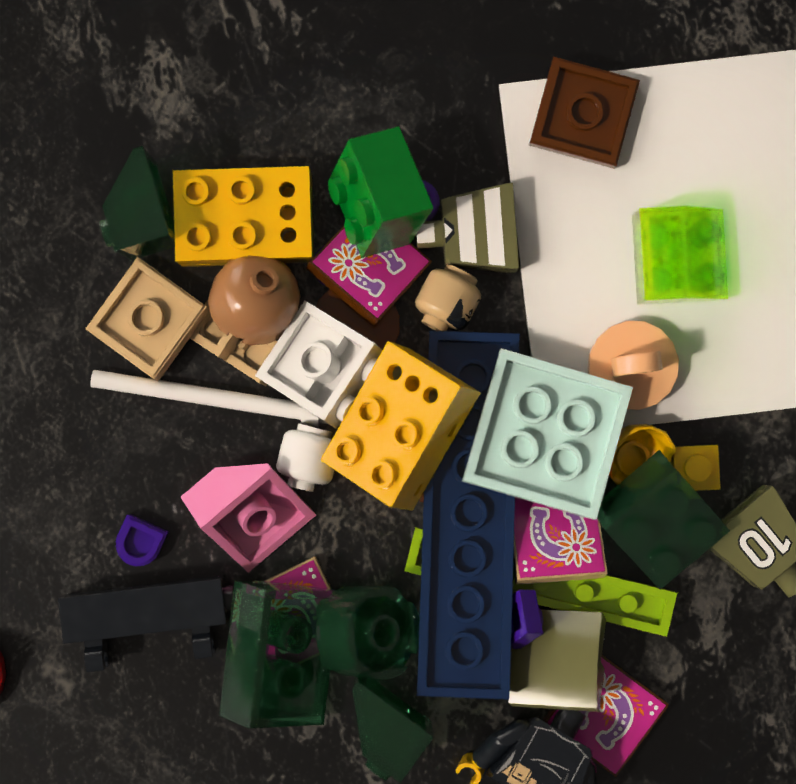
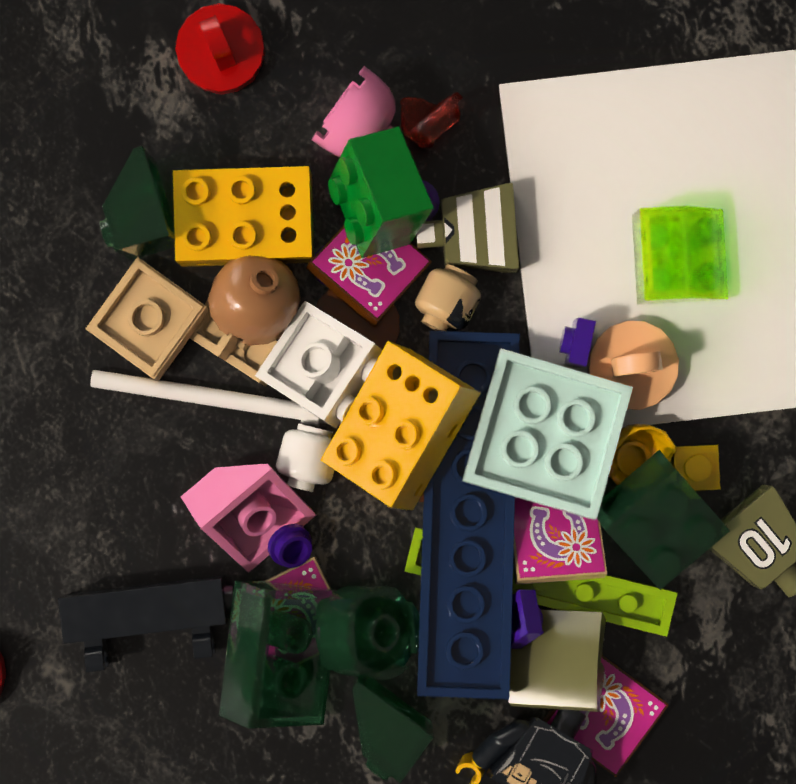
(139, 541): dark purple tile -> none
(220, 48): none -> red tile
(290, 545): none -> dark purple plate
(357, 113): none -> bright pink cylinder
(425, 121): none -> clear red piece
(577, 342): none -> dark purple plate
(584, 112): reddish brown tile -> none

